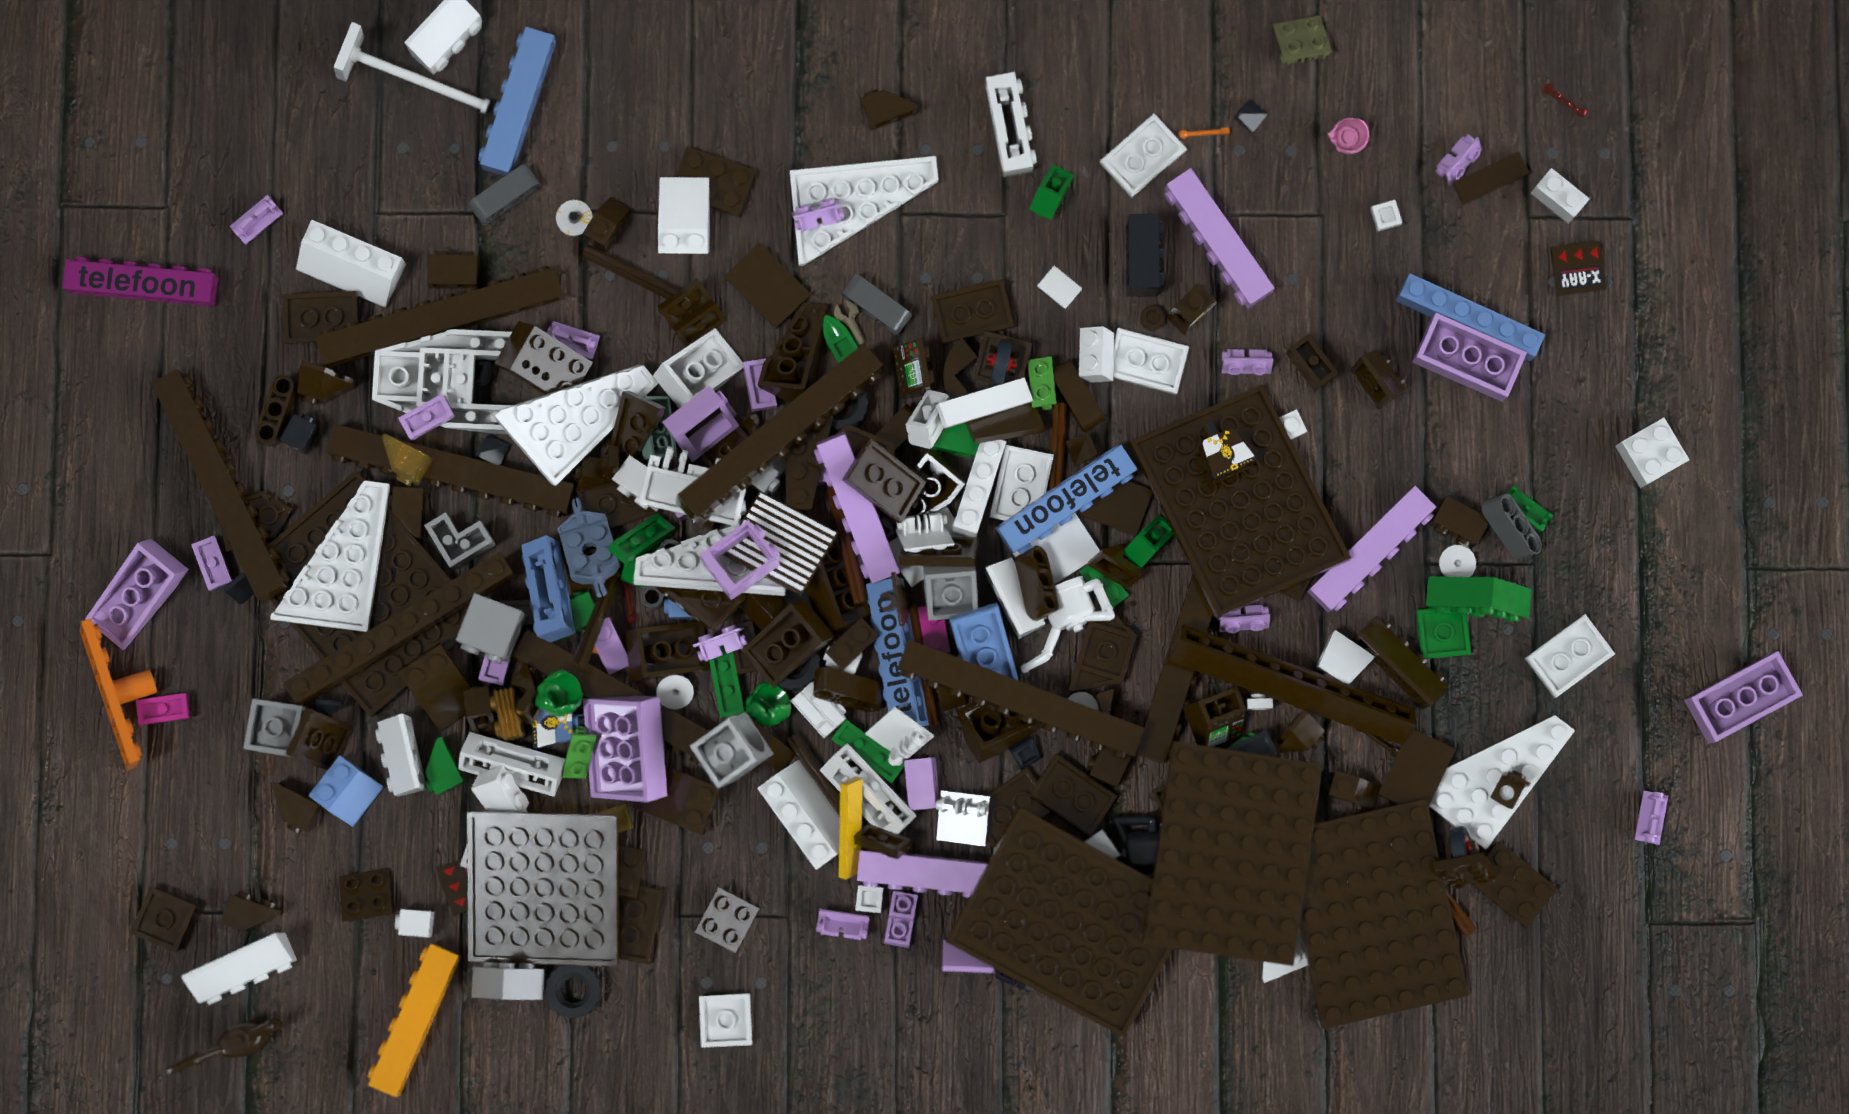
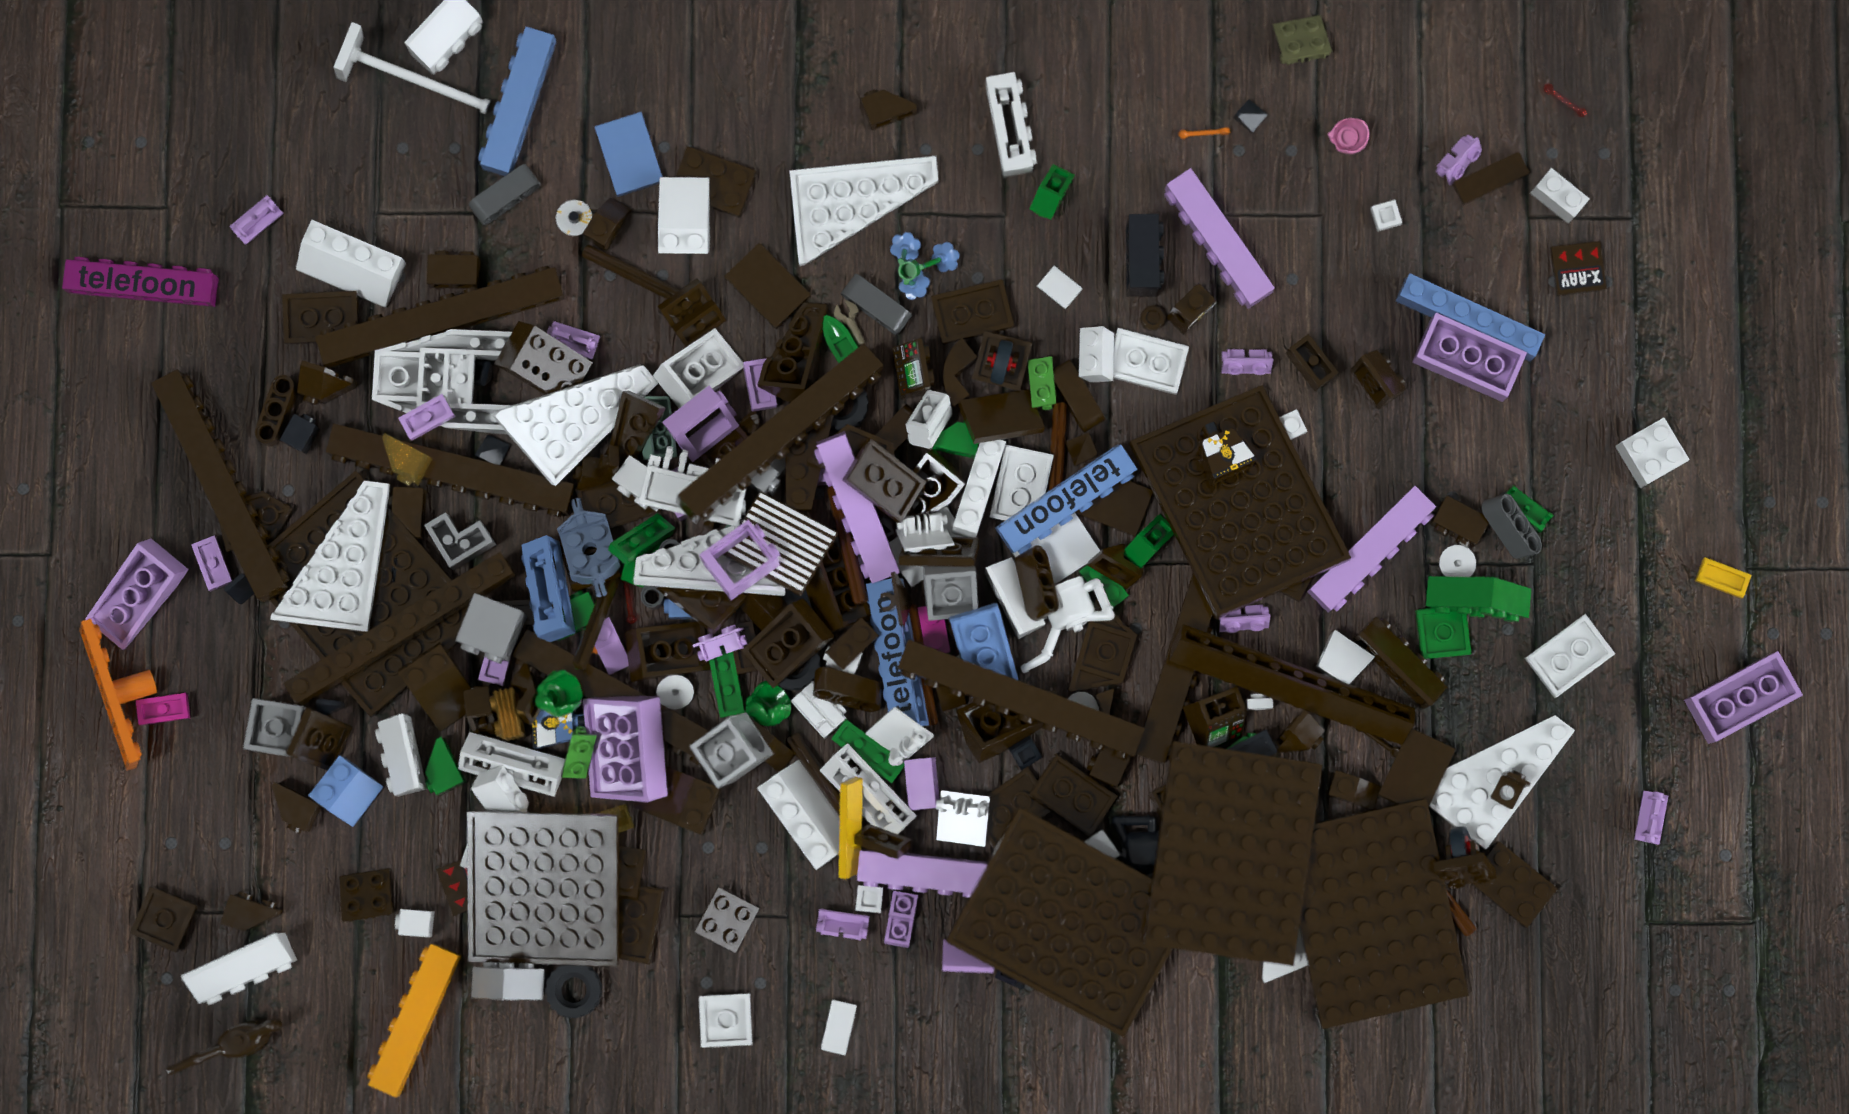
(629, 154): none -> medium blue tile
(826, 210): lavender hinge -> none
(838, 1027): none -> white tile
(914, 282): none -> medium blue plant
(984, 403): white tile -> none
(1143, 155): white tile -> none
(1723, 578): none -> yellow tile

